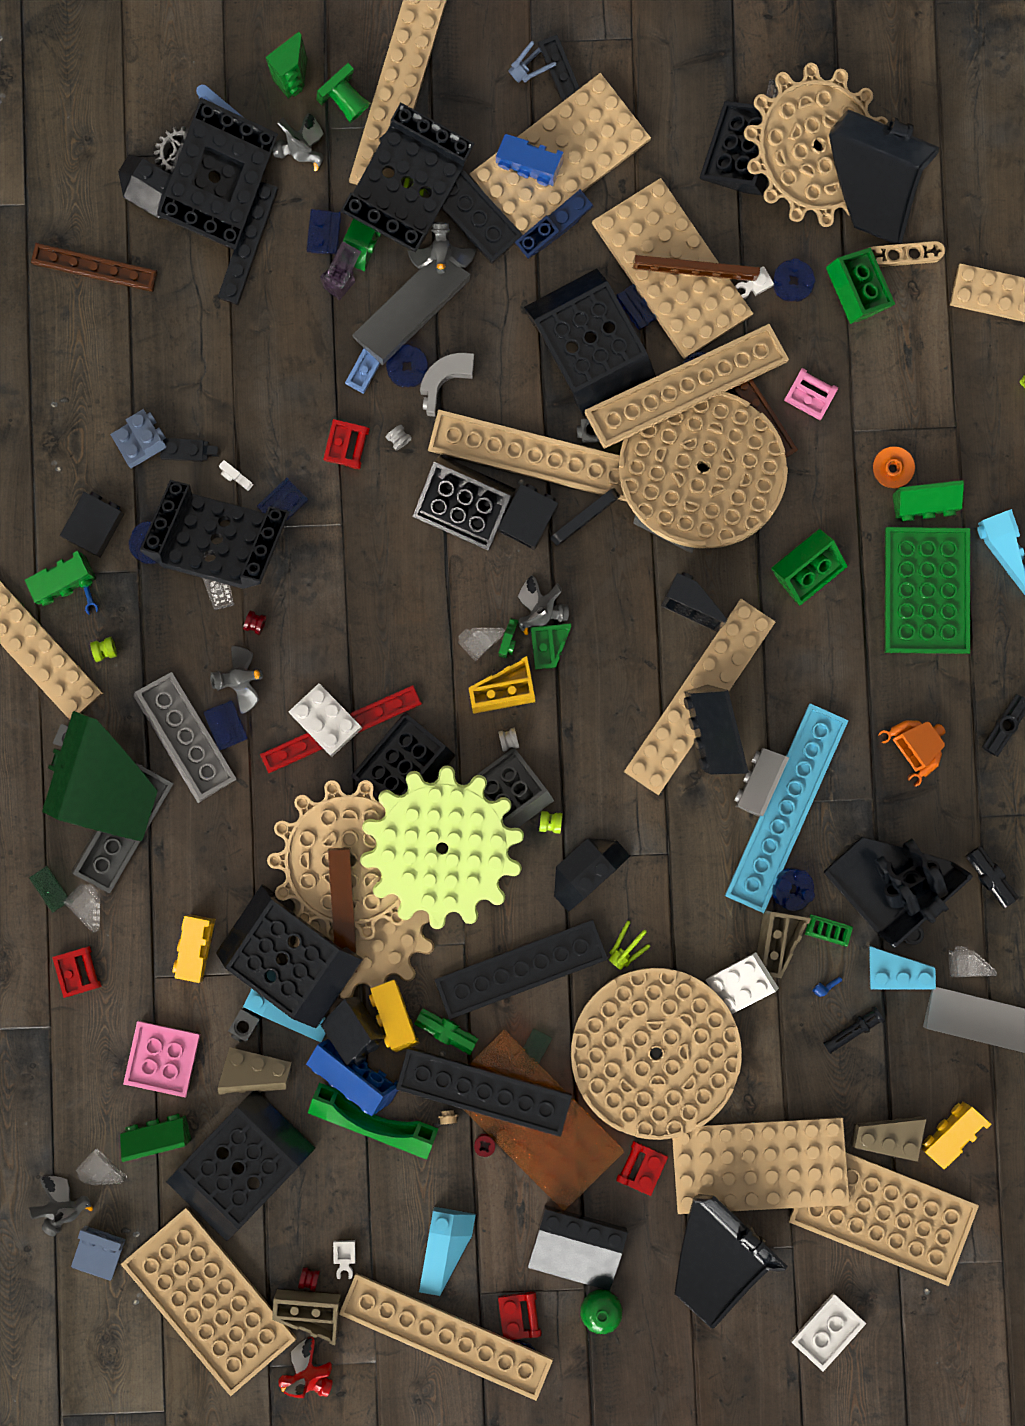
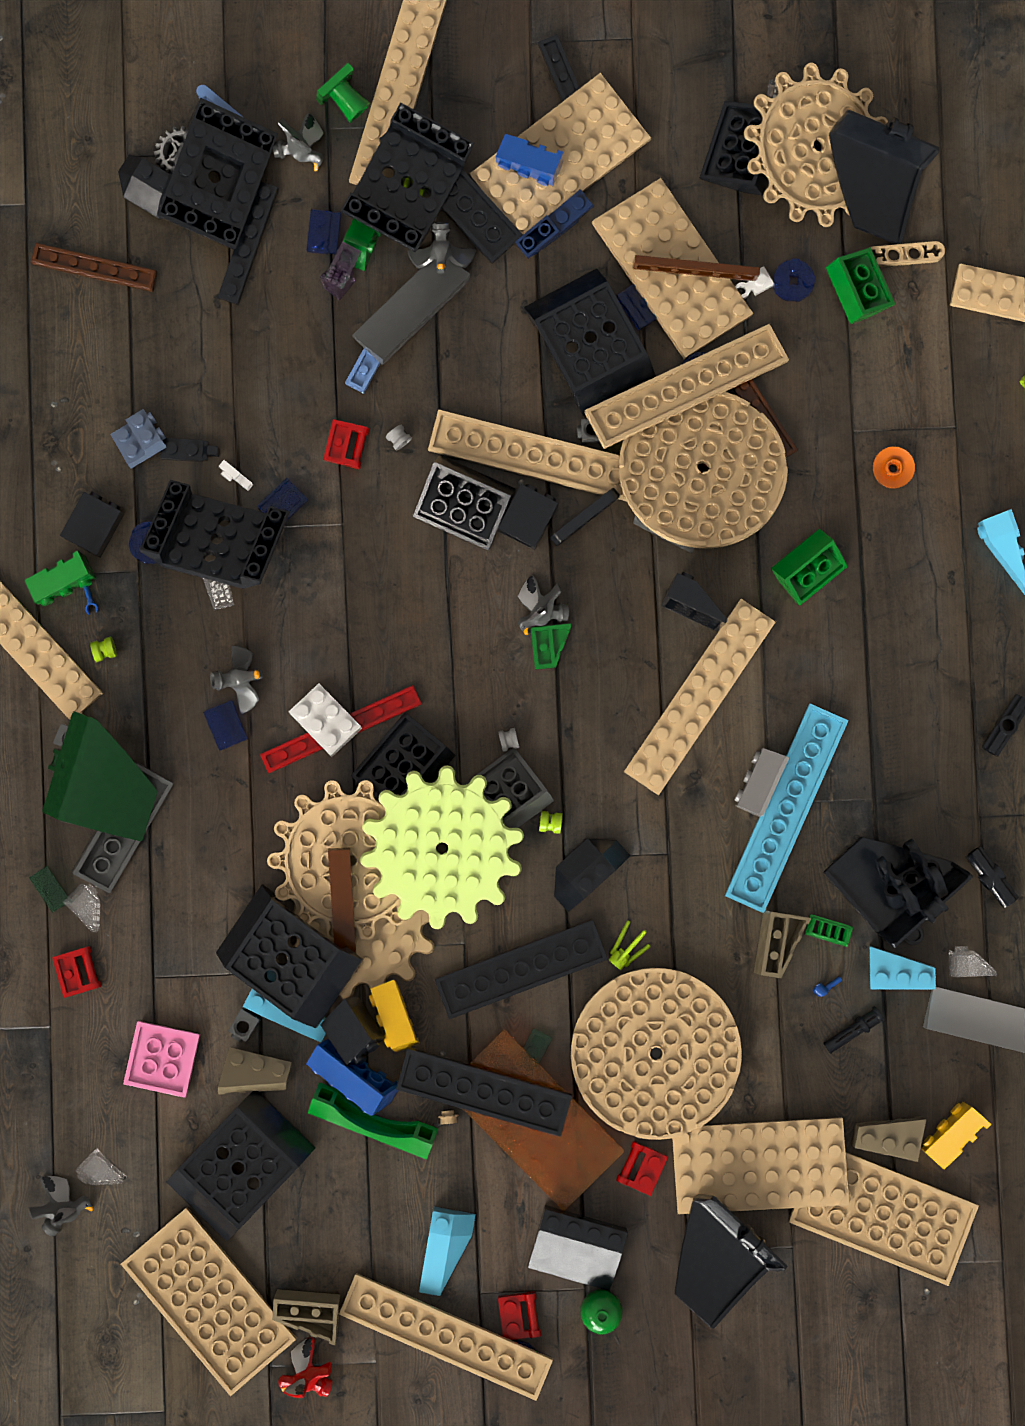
(97, 1252): sand blue bracket -> none
(154, 1137): green slope -> none
(184, 737): light grey arch -> none
(193, 948): yellow wedge -> none
(254, 622): dark red wheel -> none
(289, 65): green slope -> none
(309, 1279): dark red wheel -> none
(344, 1255): white plate -> none
(407, 378): clear blue plate -> none
(446, 1031): green piece -> none
(449, 367): light grey arch -> none
(479, 640): clear slope -> none
(483, 1141): dark red wheel -> none
(505, 689): yellow wedge -> none
(508, 645): green wing -> none
(519, 69): sand blue plant -> none
(715, 730): black slope -> none
(742, 983): white plate -> none
(804, 892): clear blue plate -> none
(807, 399): bright pink plate -> none
(828, 1332): white plate -> none
(919, 744): orange torso -> none
(927, 590): green plate -> none
(928, 500): green slope -> none

